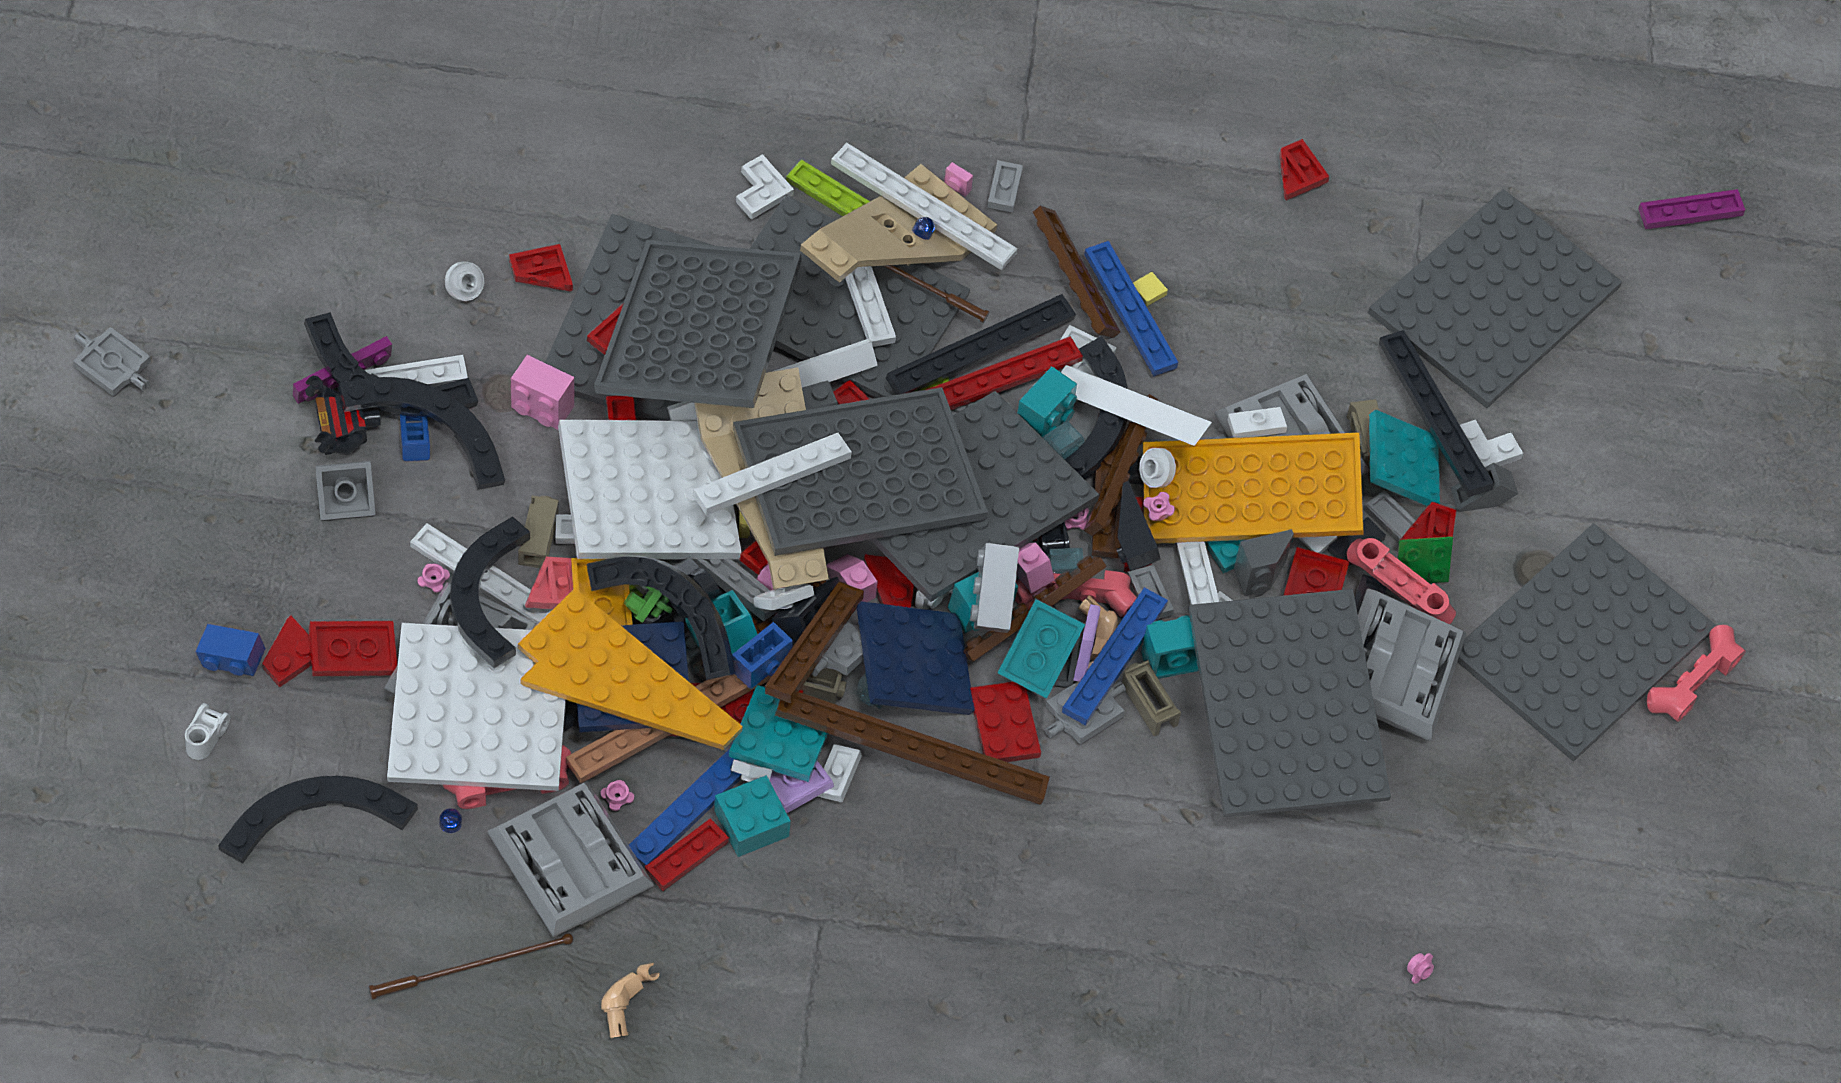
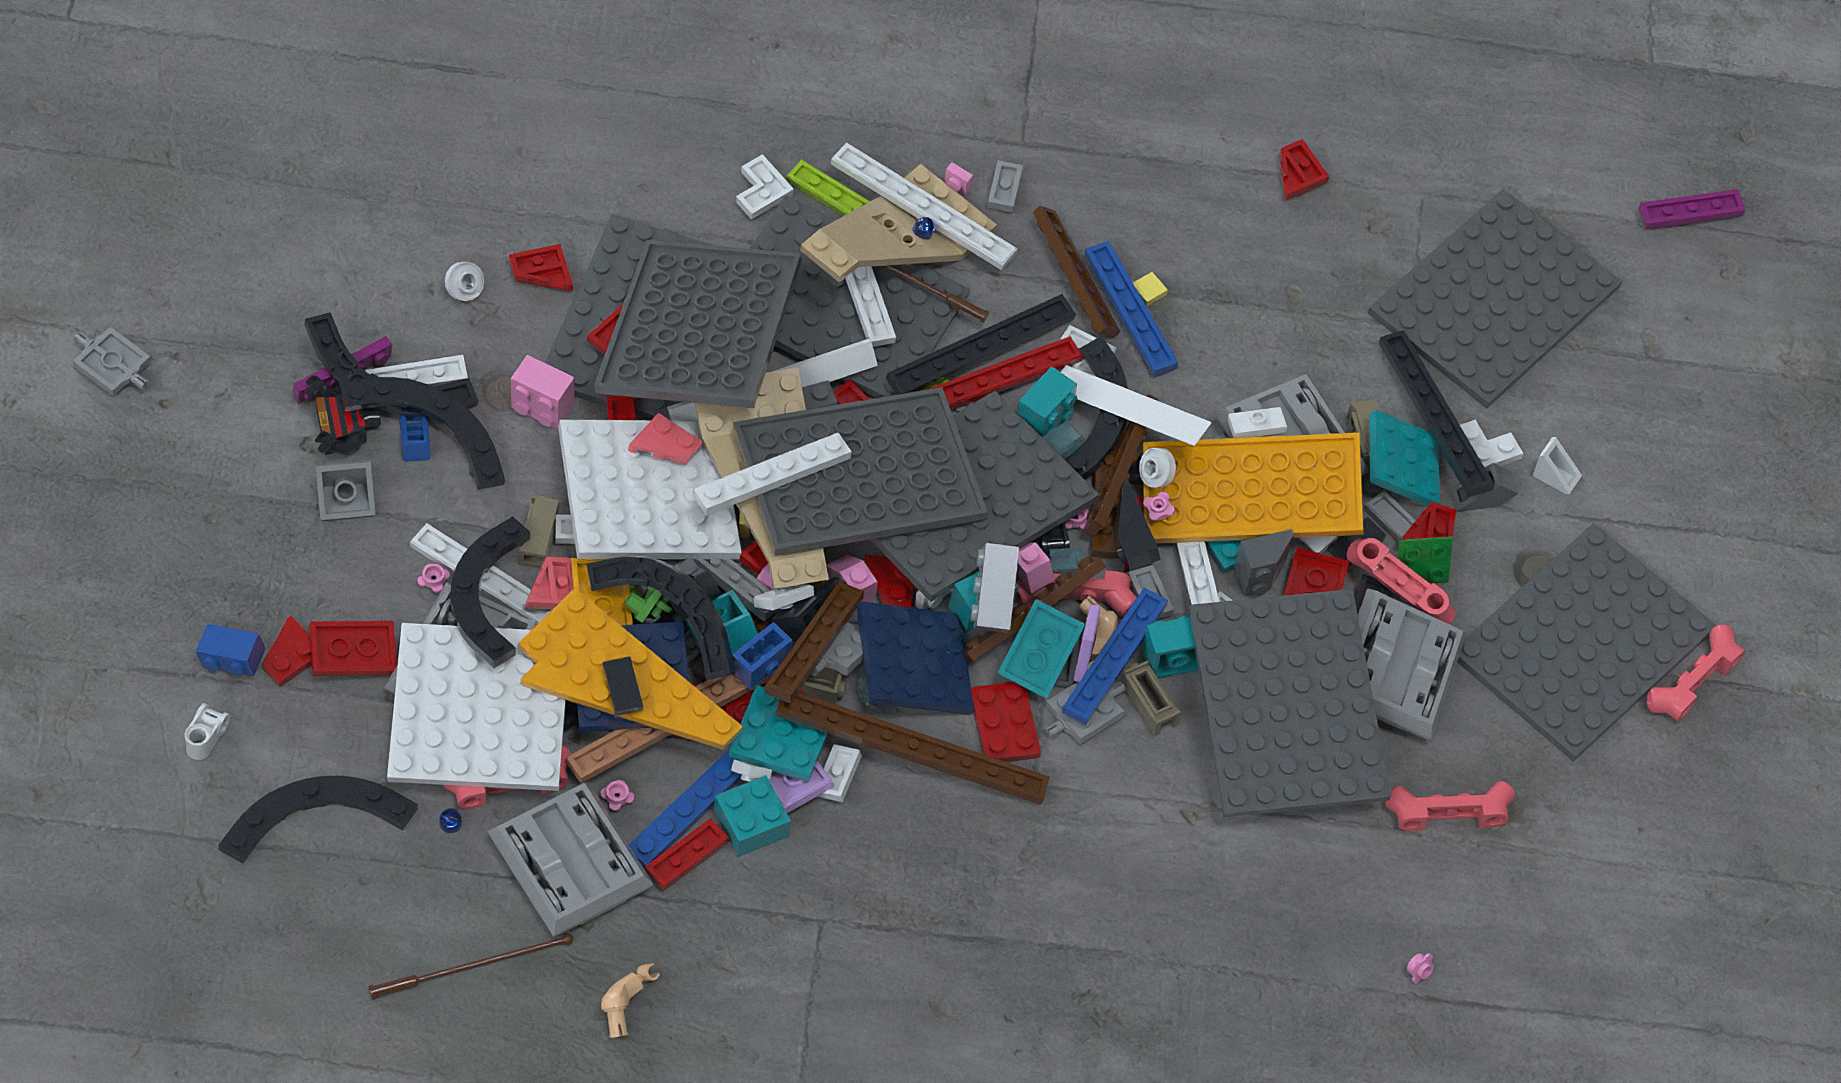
(622, 686): none -> black tile
(666, 441): none -> coral wing
(1415, 811): none -> coral plate
(1557, 468): none -> white slope

